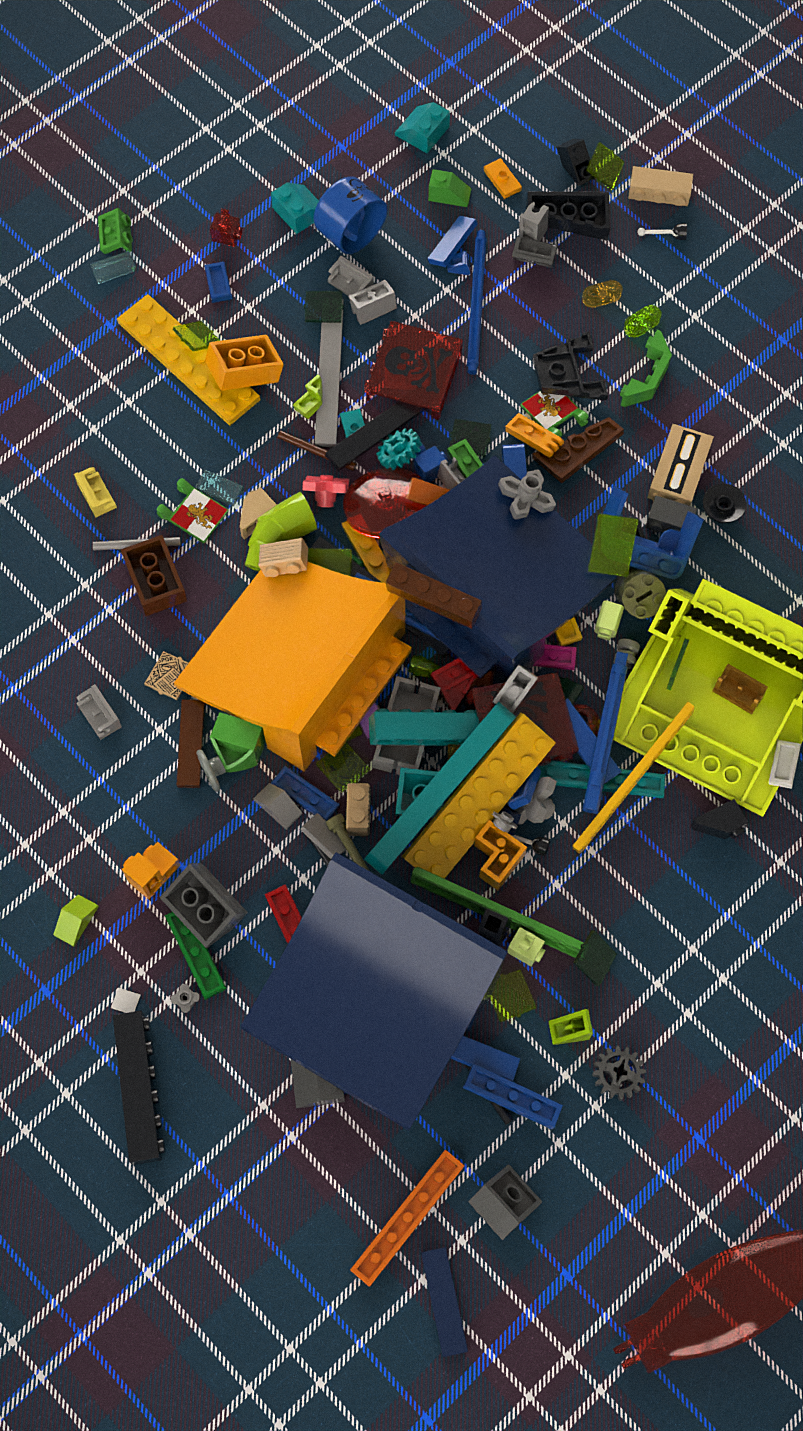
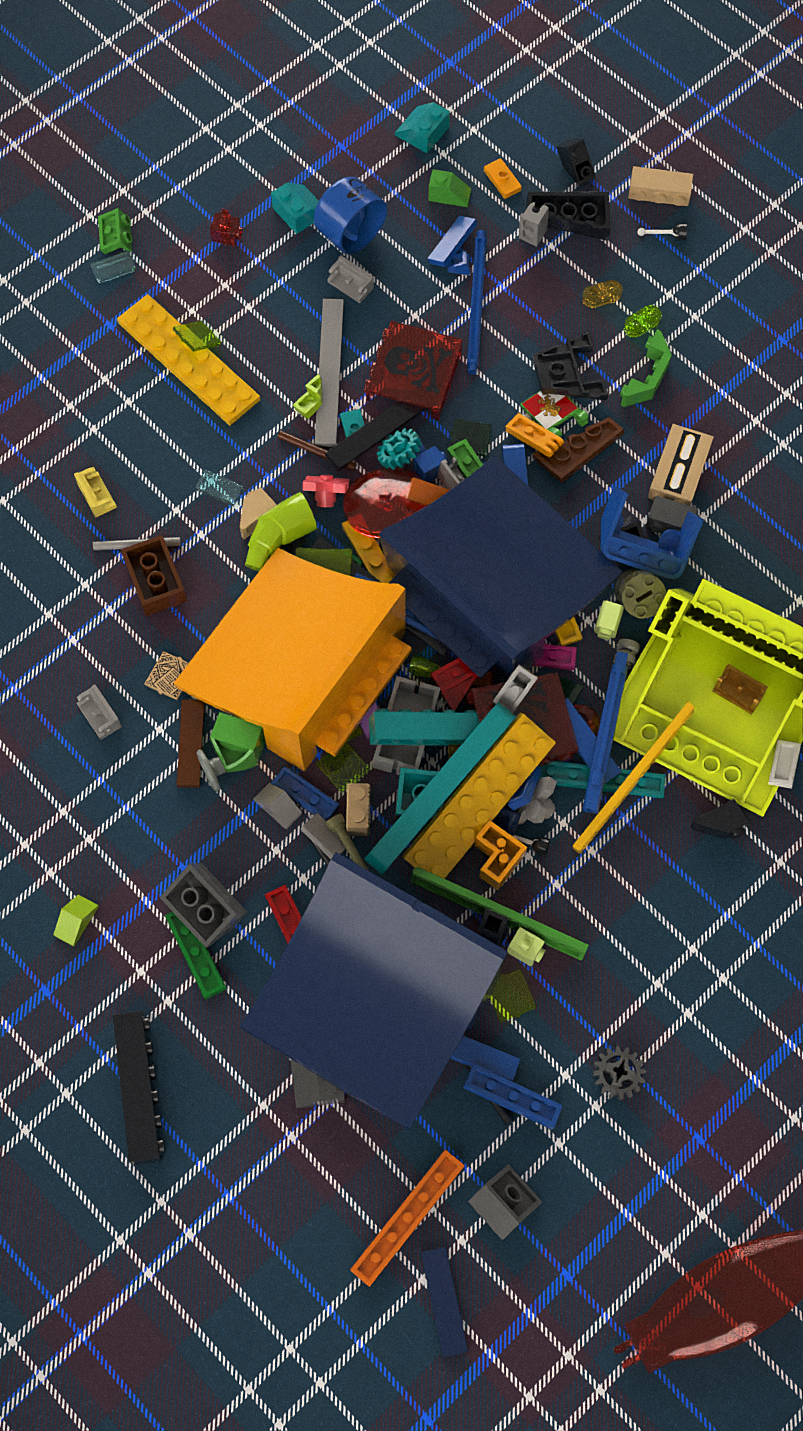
(125, 1001): white sticker -> none
(151, 870): light orange brick -> none
(185, 1005): light grey plate -> none
(196, 513): flag -> none
(218, 282): blue tile -> none
(244, 362): light orange brick -> none
(283, 557): tan brick -> none
(323, 306): clear green piece -> none
(373, 302): light grey hinge -> none
(433, 595): reddish brown brick -> none
(504, 821): light grey plate -> none
(526, 494): light grey plant -> none
(534, 252): dark grey hinge -> none
(571, 1028): lime slope -> none
(595, 958): clear green piece -> none
(605, 165): clear neon green piece -> none
(613, 545): clear neon green piece -> none
(677, 664): clear green piece -> none
(724, 495): black dish -> none

